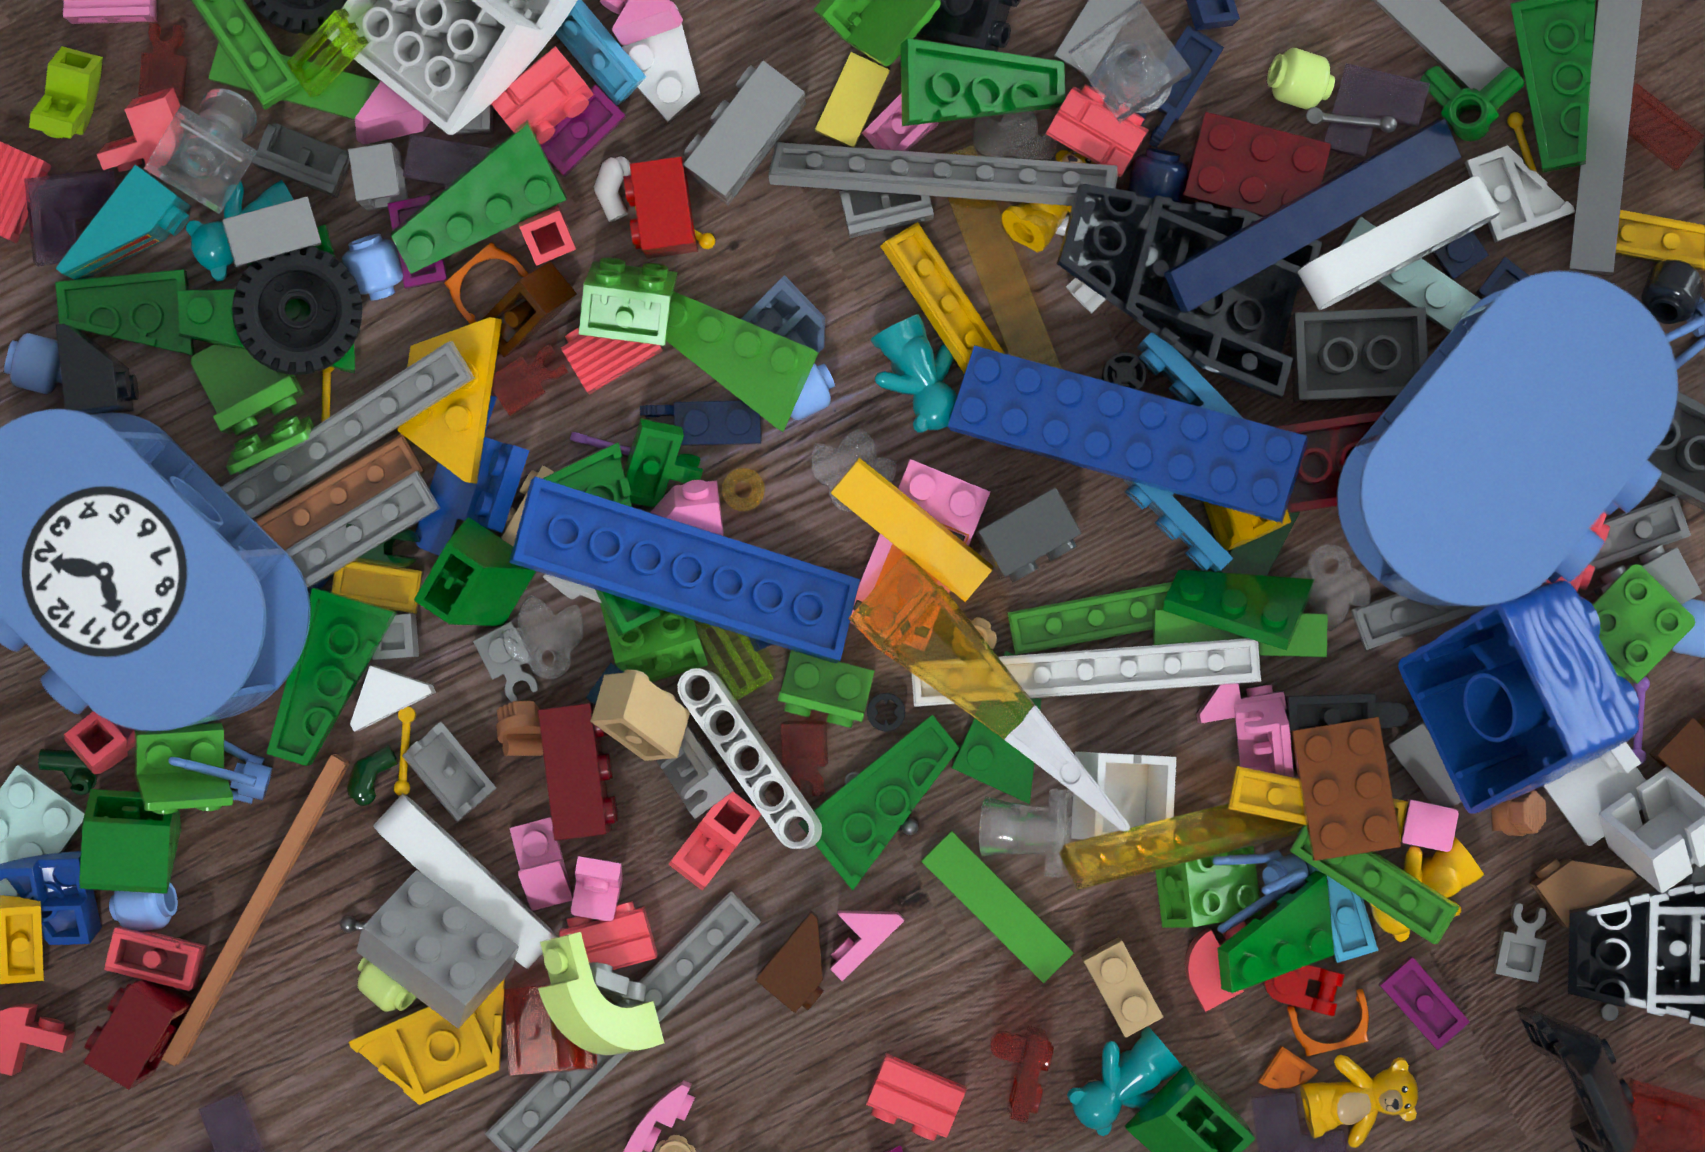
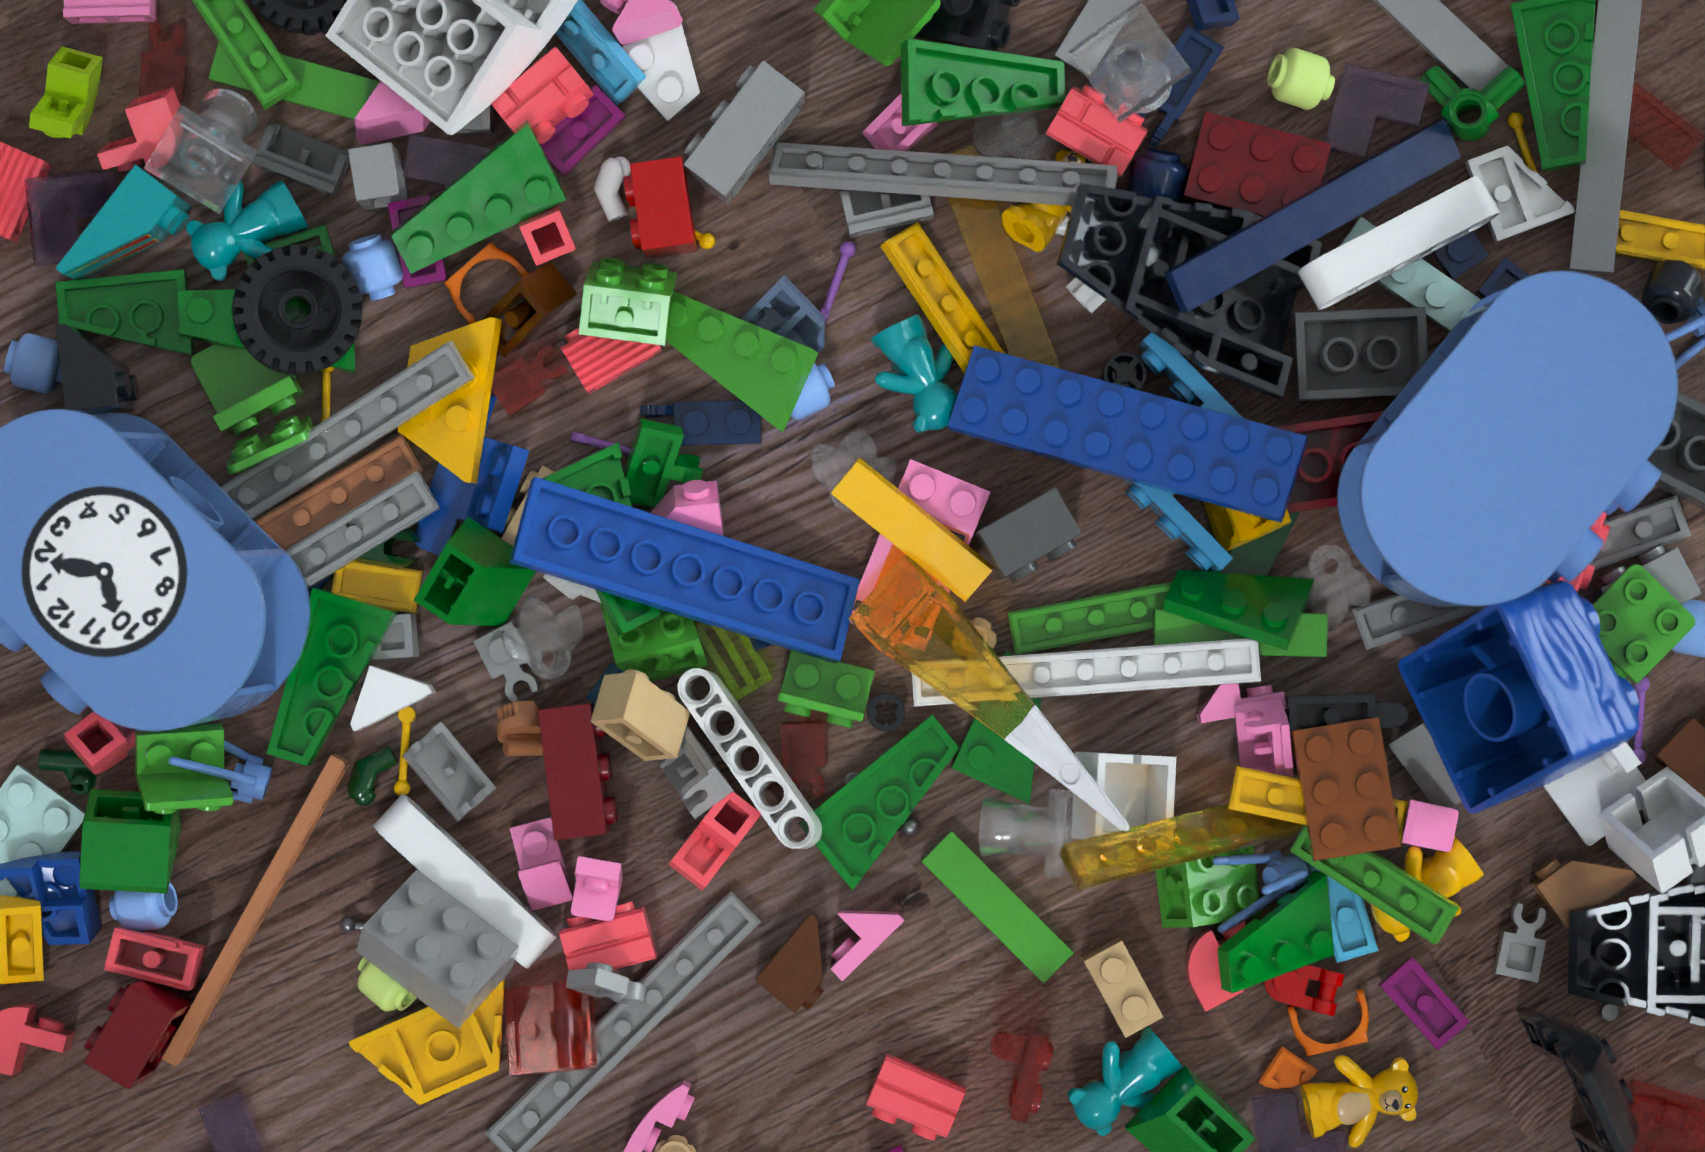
(271, 231): light grey hinge -> none
(348, 34): clear neon green tile -> none
(584, 1012): yellowish green arch -> none
(743, 475): clear yellow plate -> none
(847, 250): none -> medium lavender hinge
(852, 100): light yellow tile -> none
(1316, 116): flat silver hinge -> none
(1520, 815): nougat piece -> none

